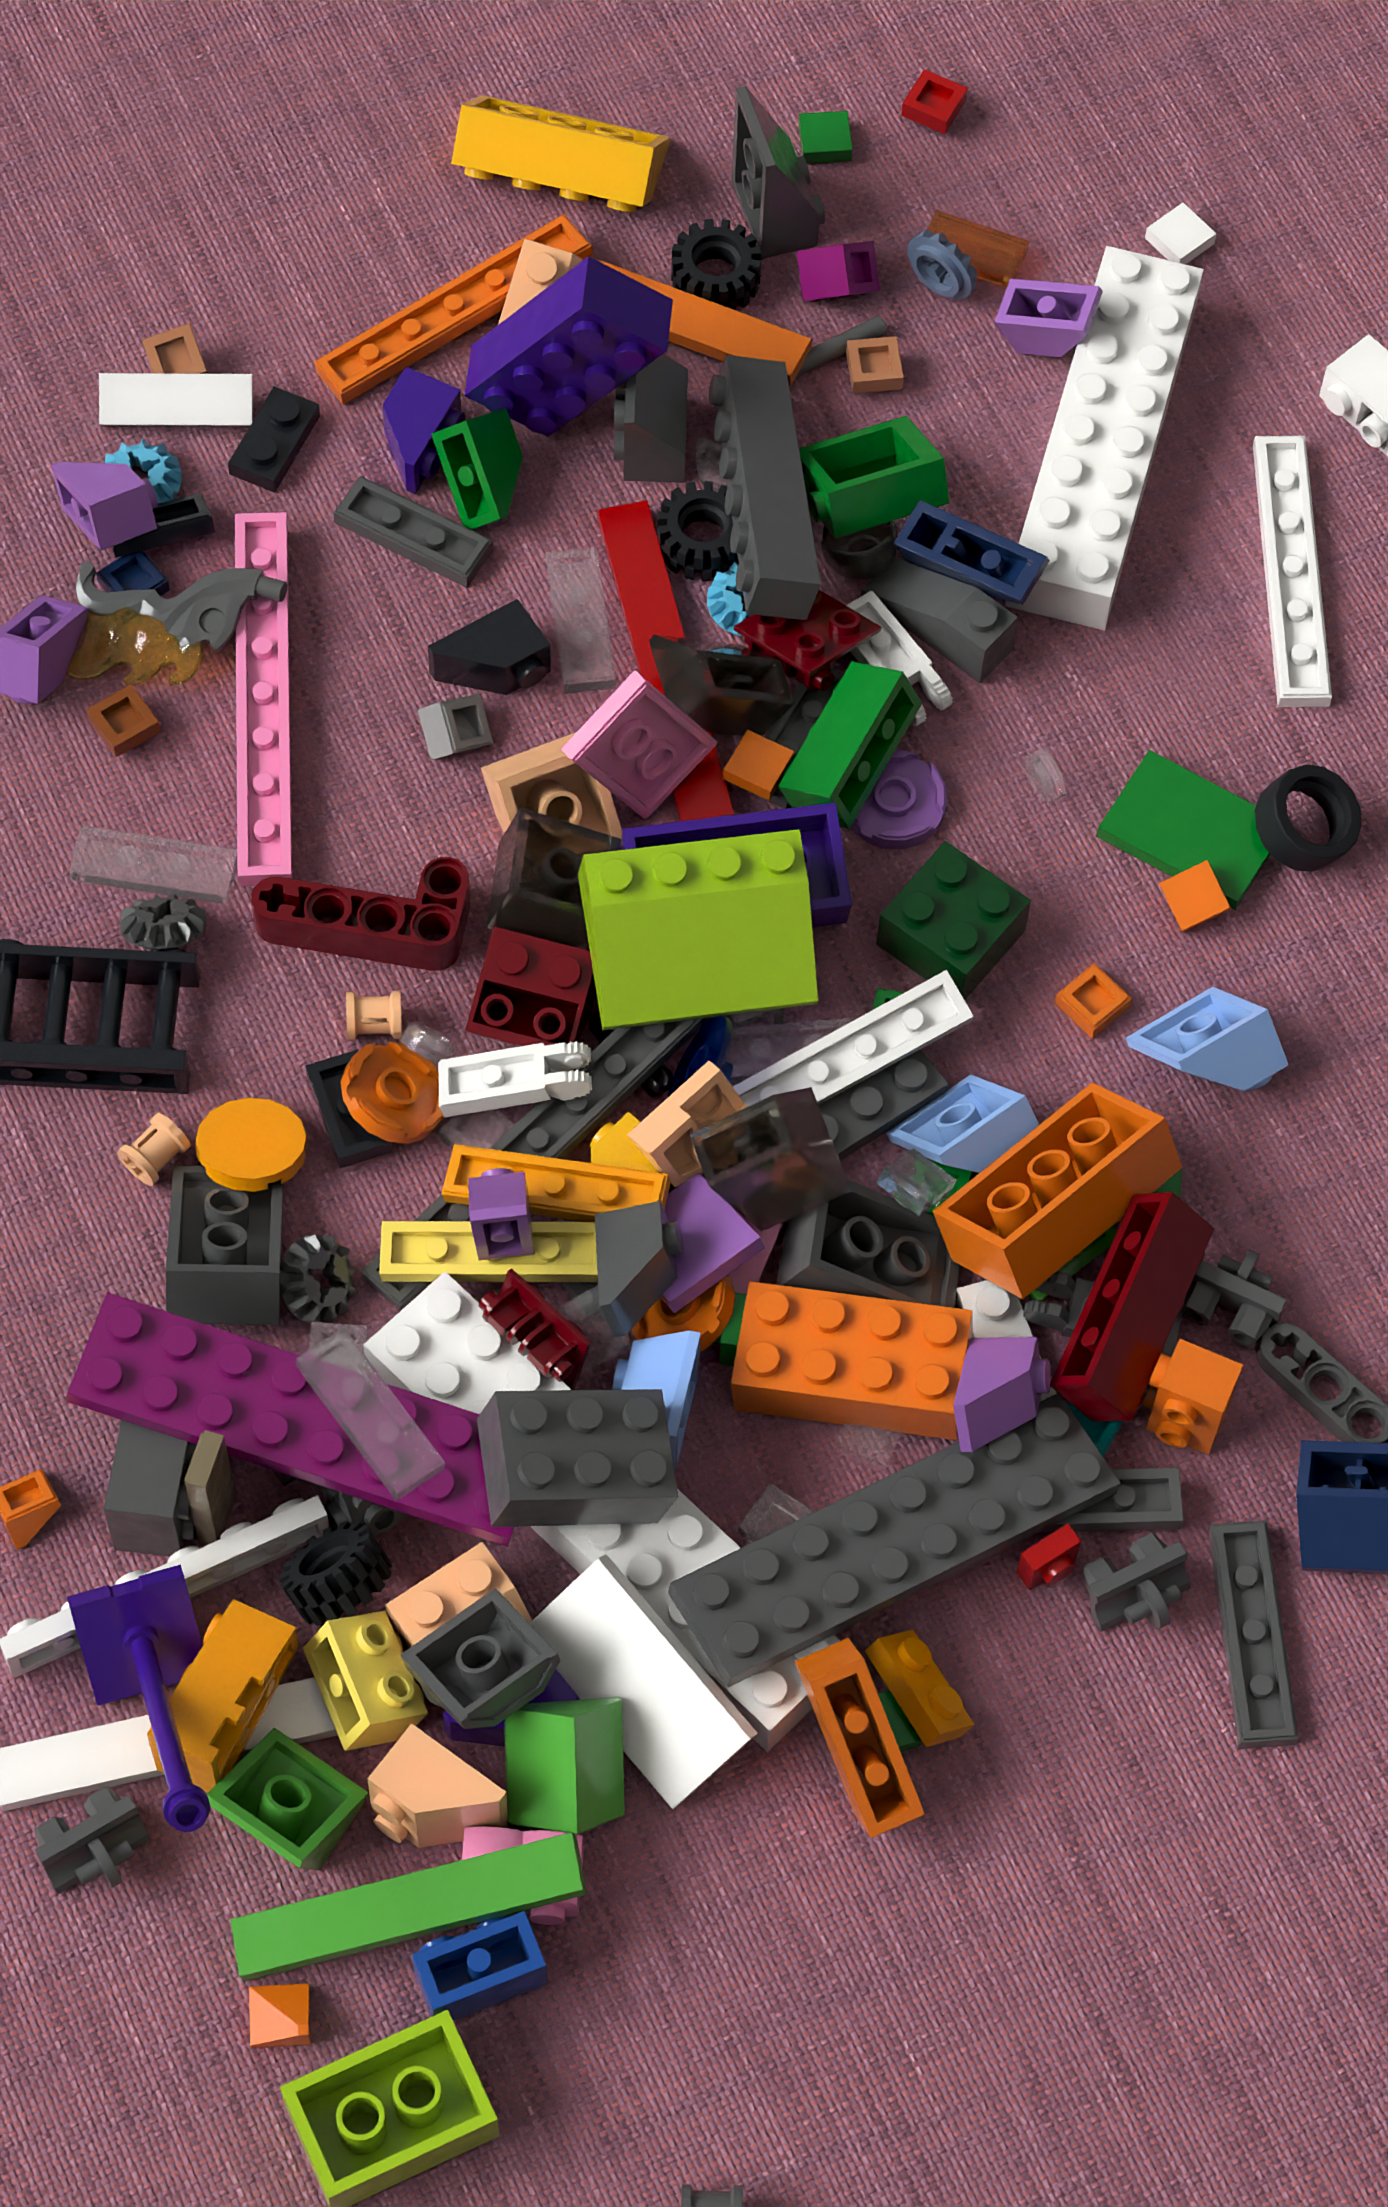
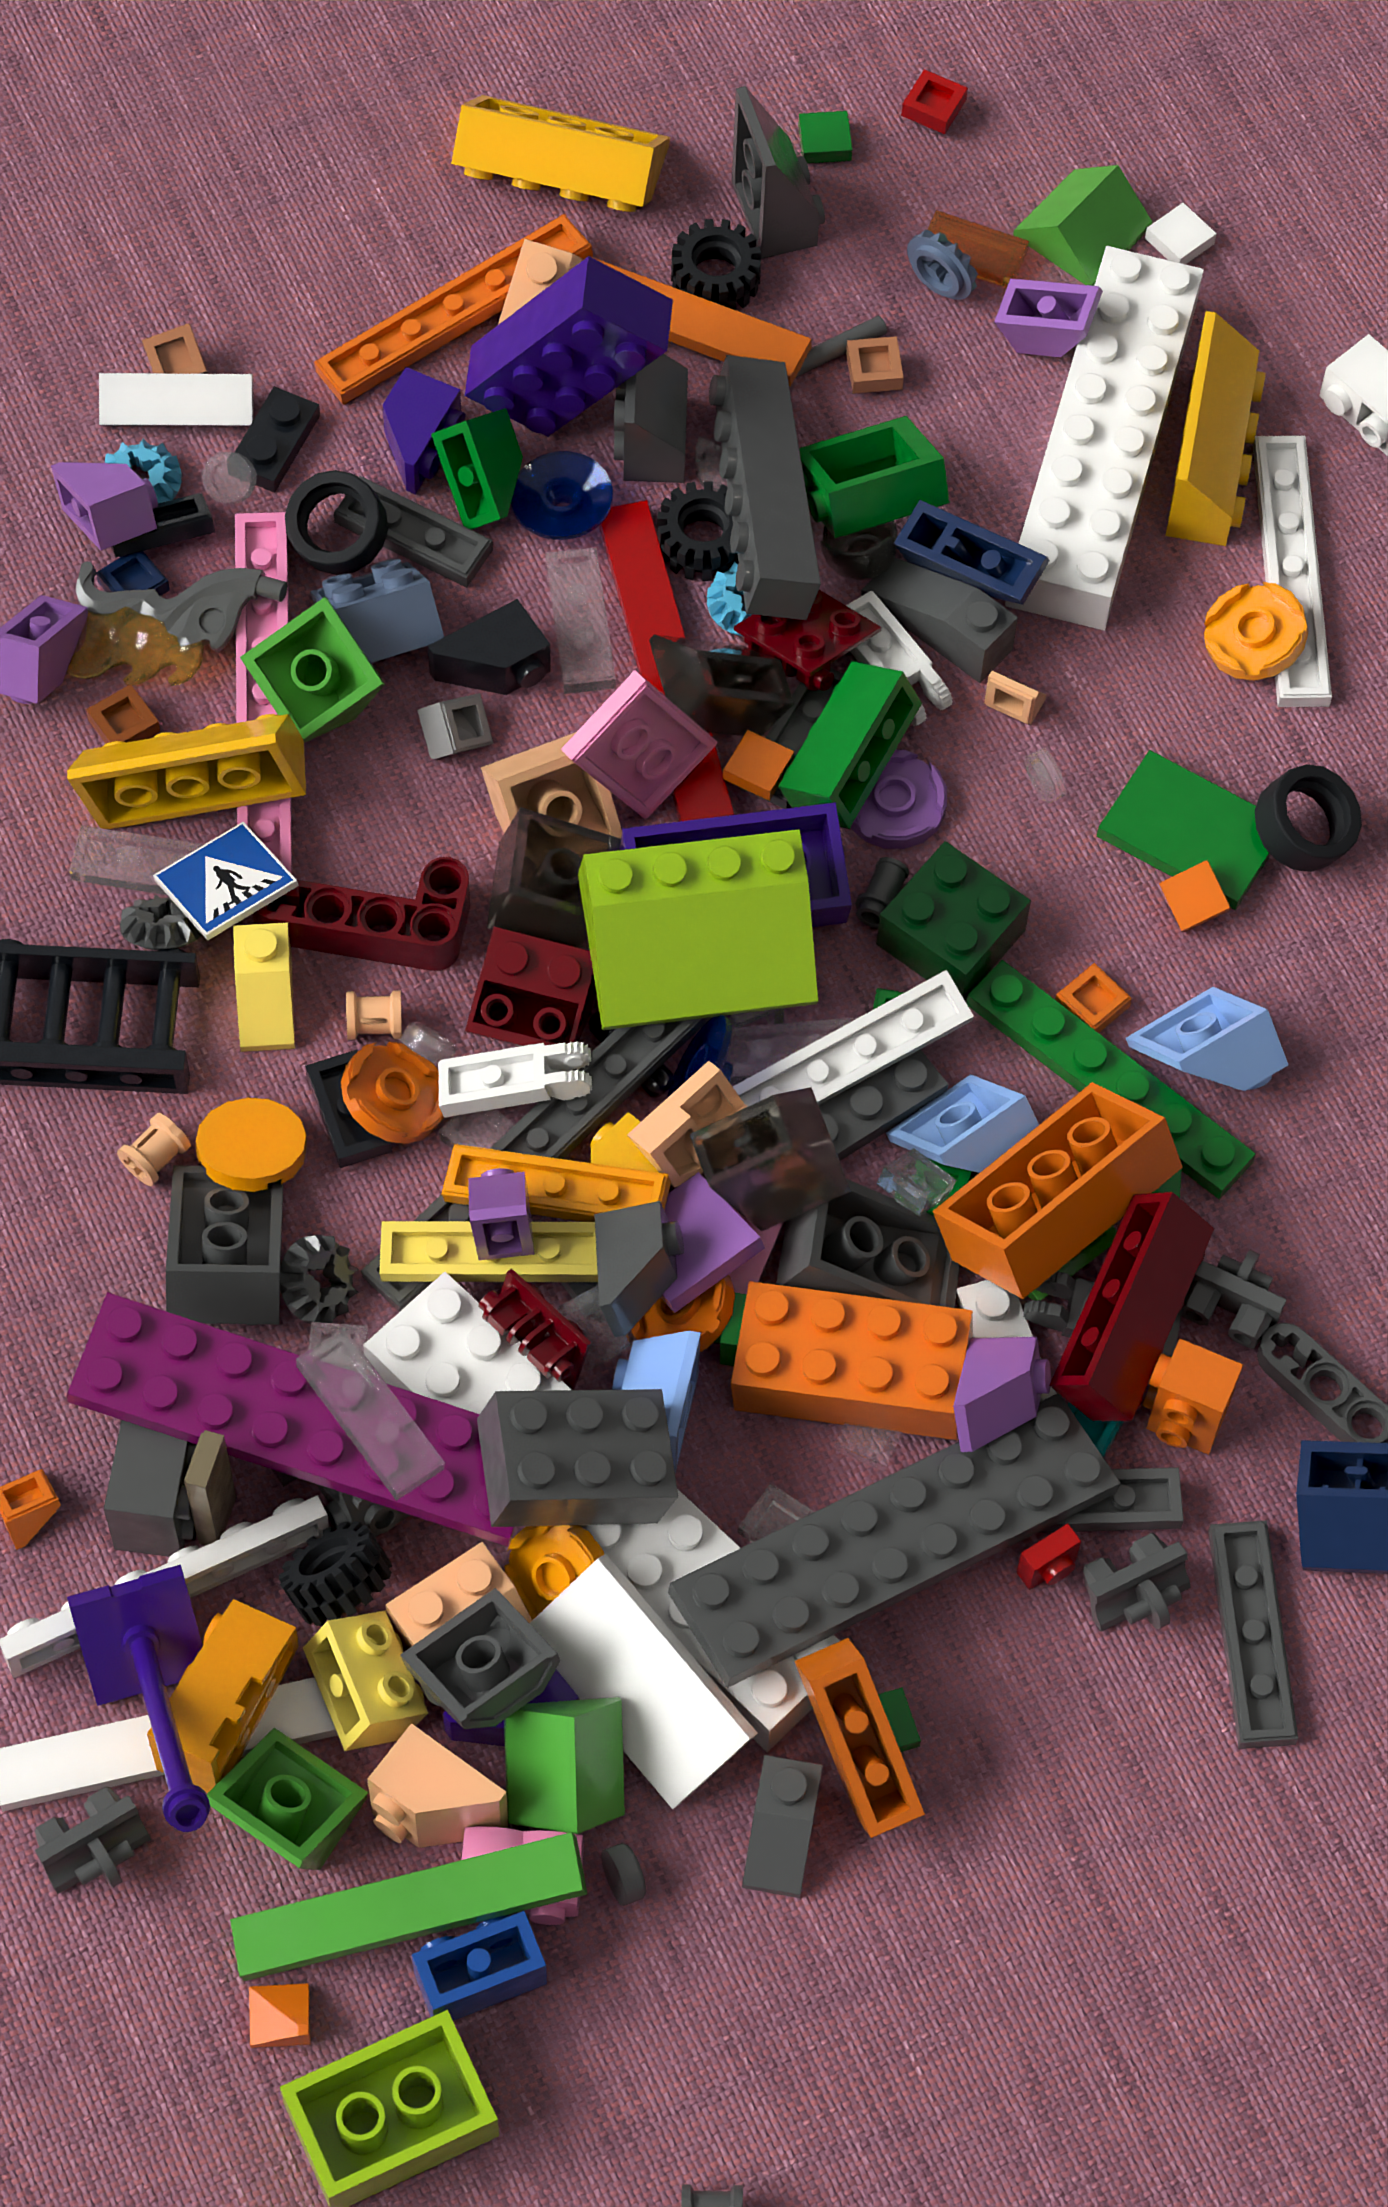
(191, 772): none -> yellow slope
(225, 880): none -> piece
(229, 477): none -> clear tile
(264, 986): none -> light yellow slope
(305, 500): none -> black tyre
(314, 671): none -> bright green slope
(385, 609): none -> sand blue slope
(548, 1561): none -> light orange tile
(557, 480): none -> clear blue dish
(623, 1874): none -> dark grey tile
(782, 1826): none -> dark grey slope
(838, 270): magenta panel -> none
(882, 889): none -> dark grey pin
(919, 1687): light orange plate -> none
(1013, 697): none -> light nougat slope
(1082, 218): none -> bright green slope
(1084, 1056): none -> green plate
(1215, 435): none -> yellow slope
(1255, 631): none -> light orange tile

